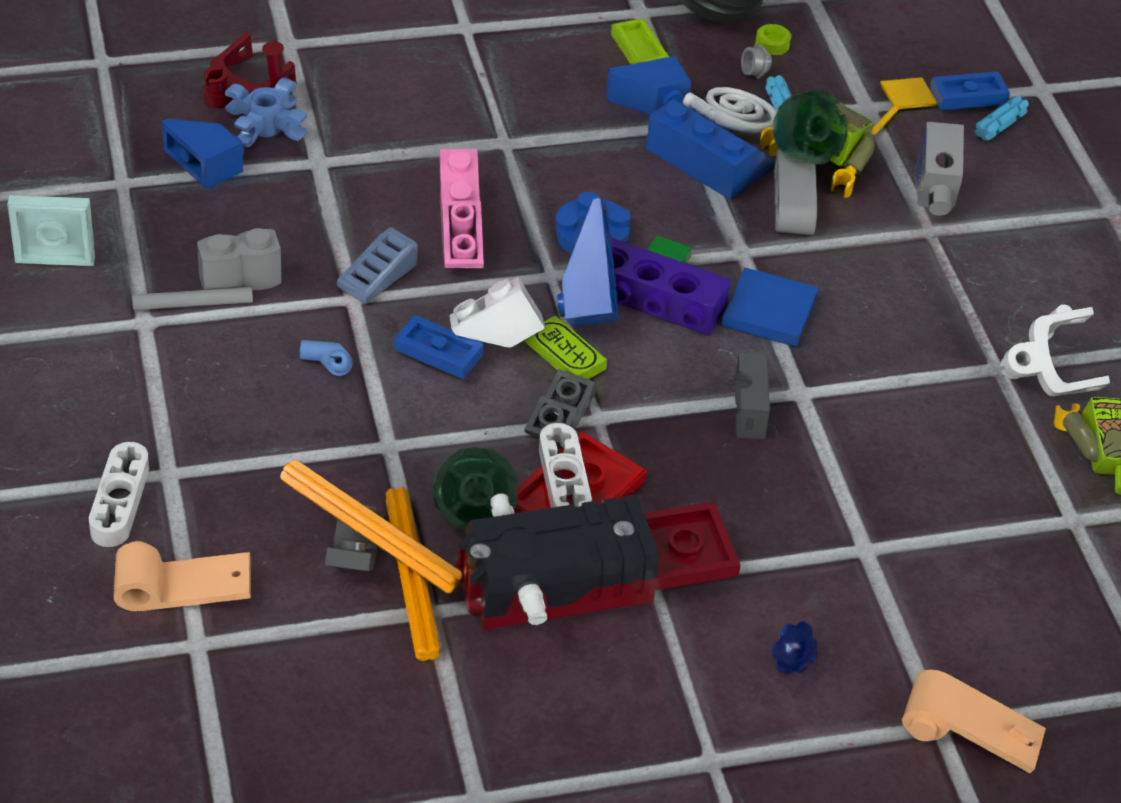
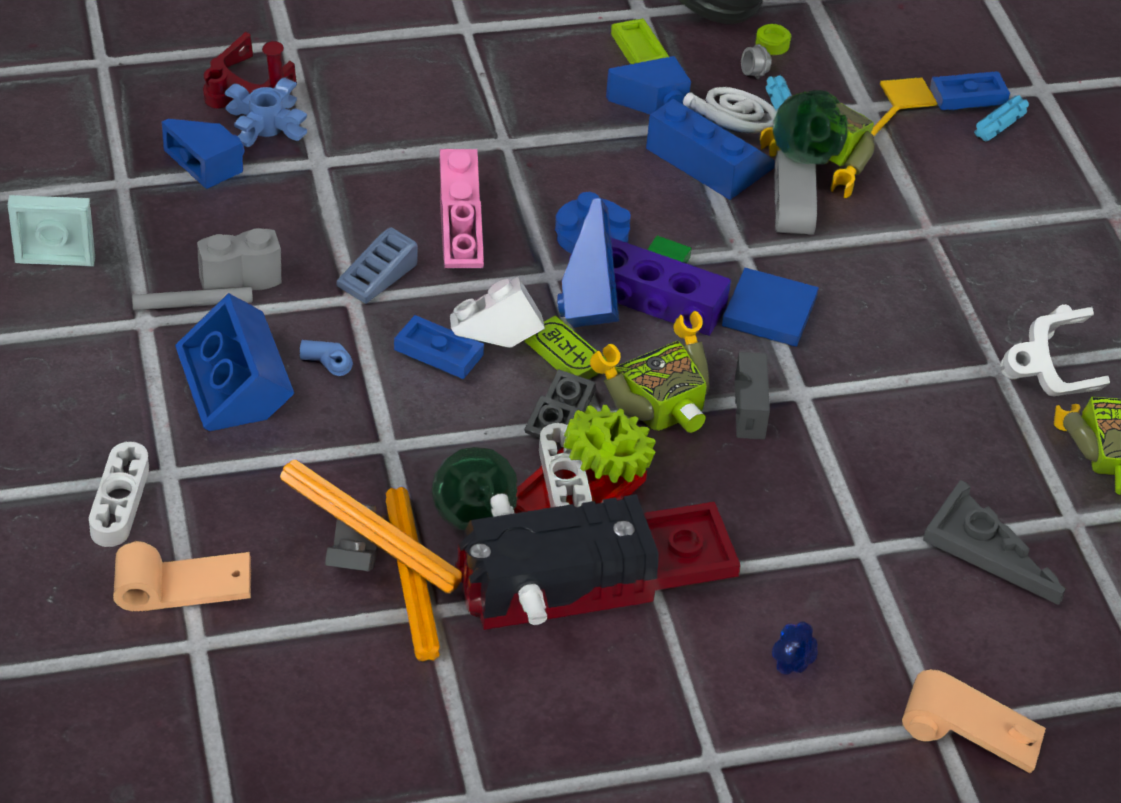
(233, 366): none -> blue slope
(609, 443): none -> lime gear
(662, 384): none -> torso
(939, 185): light grey torso -> none
(982, 540): none -> dark grey wing

